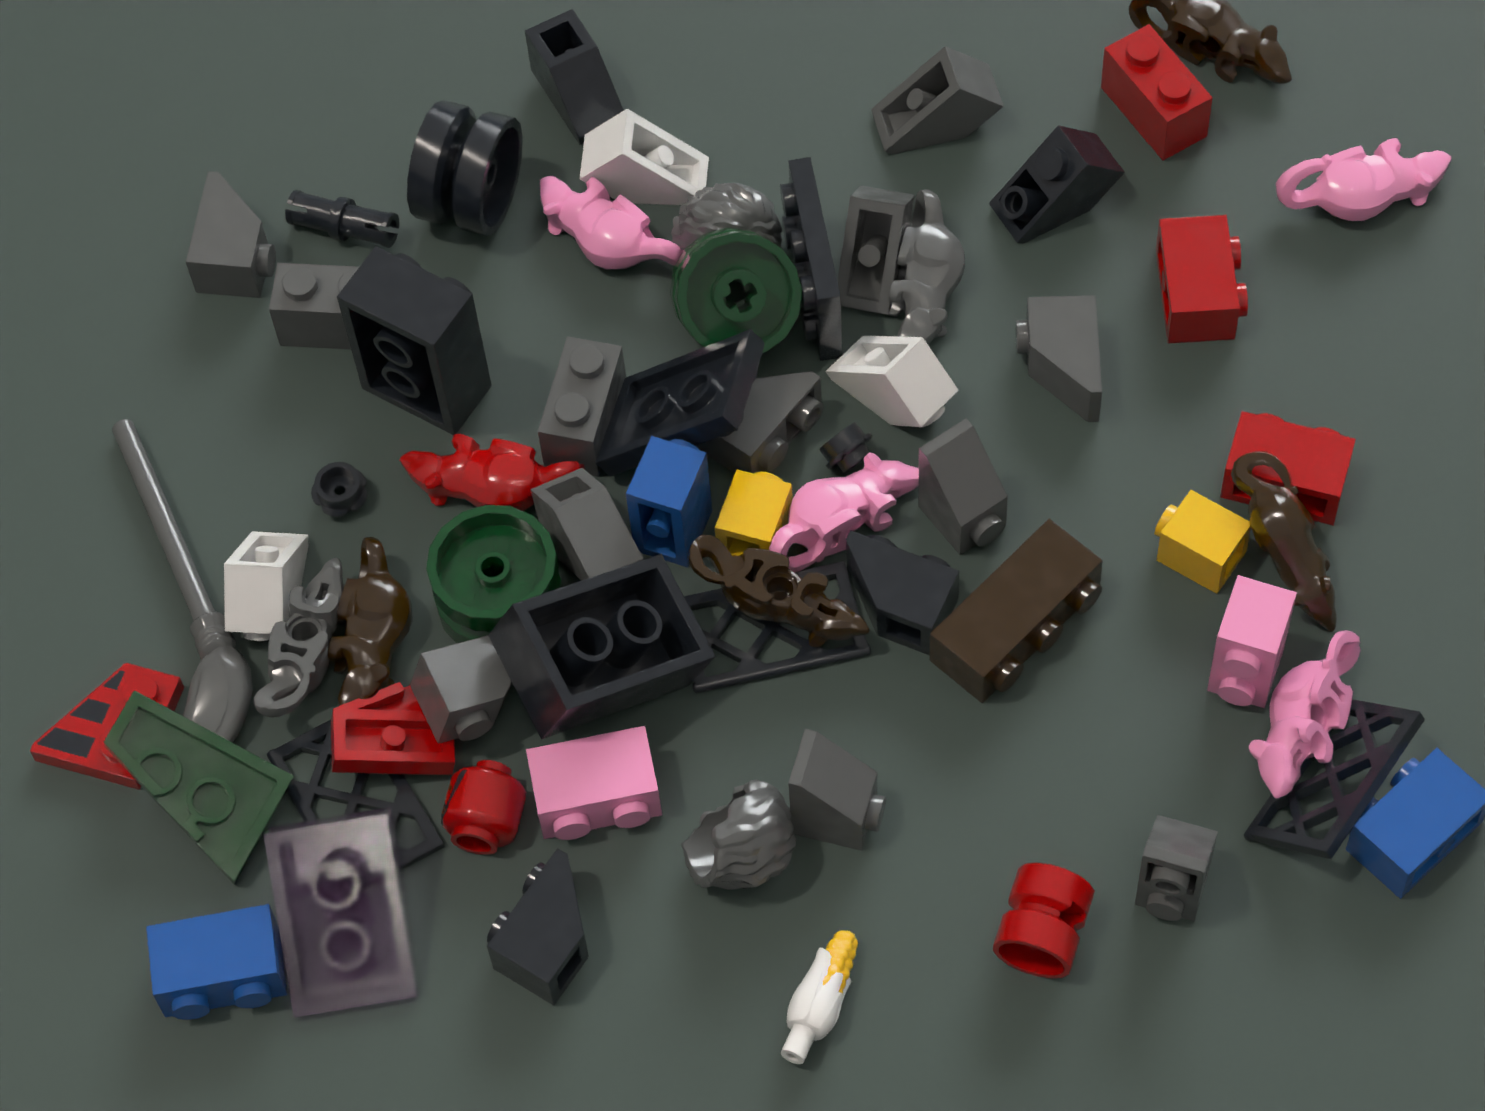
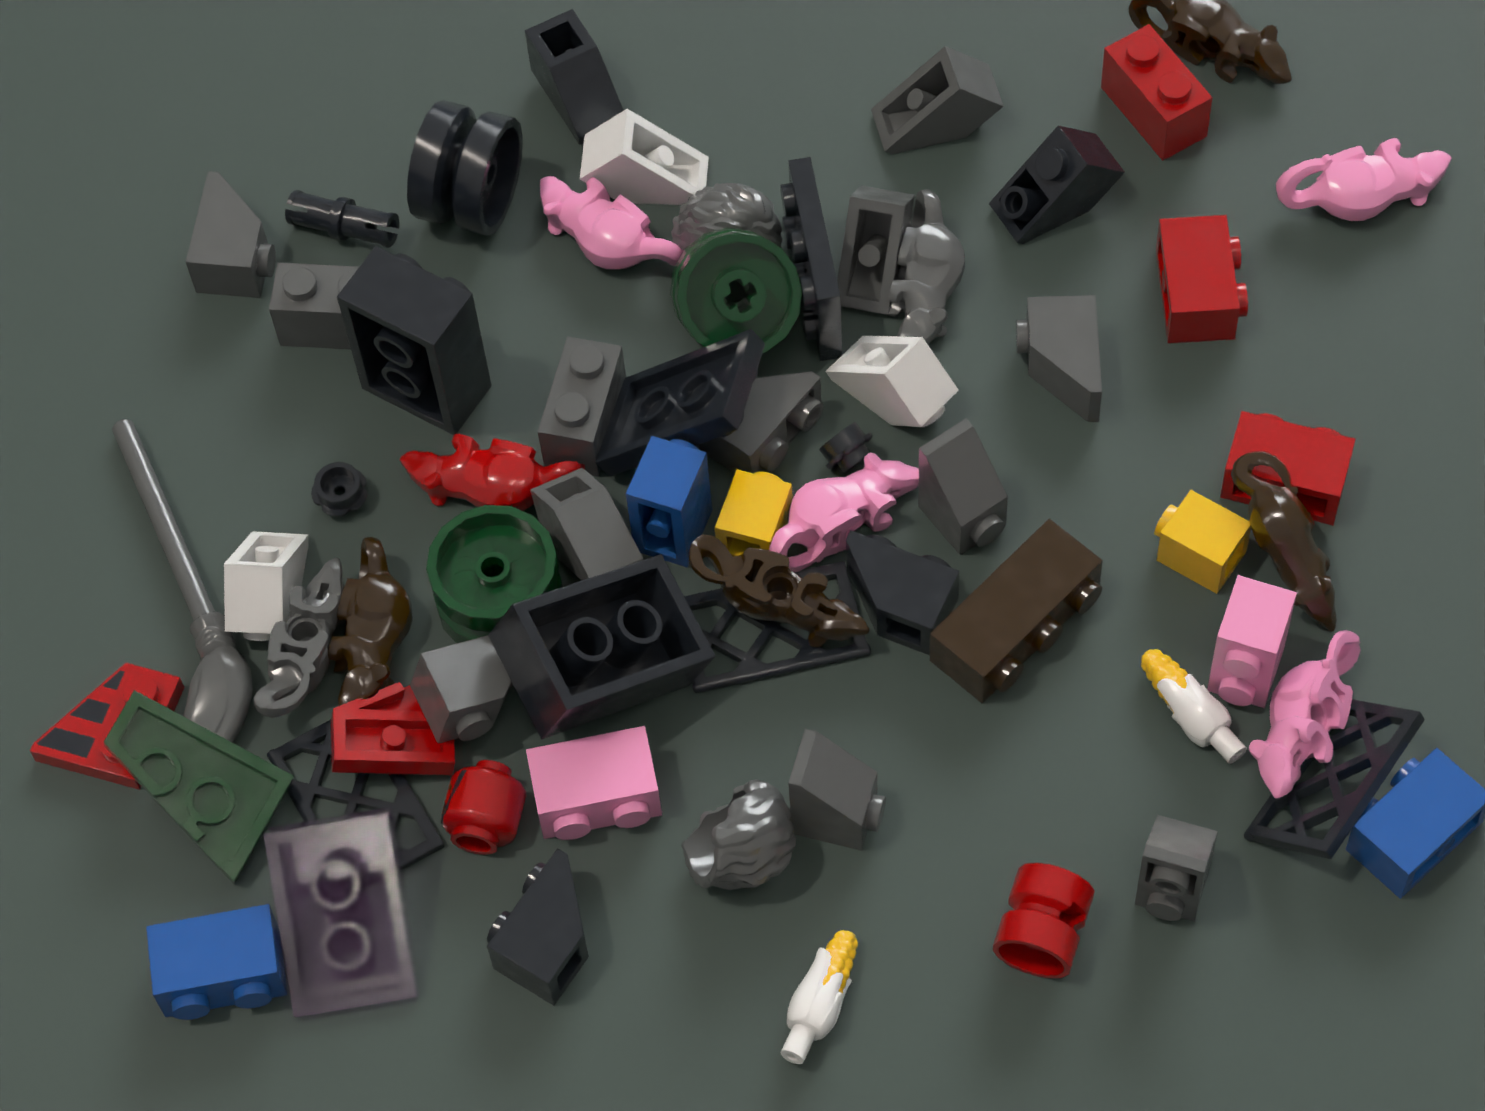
(1193, 707): none -> white piece

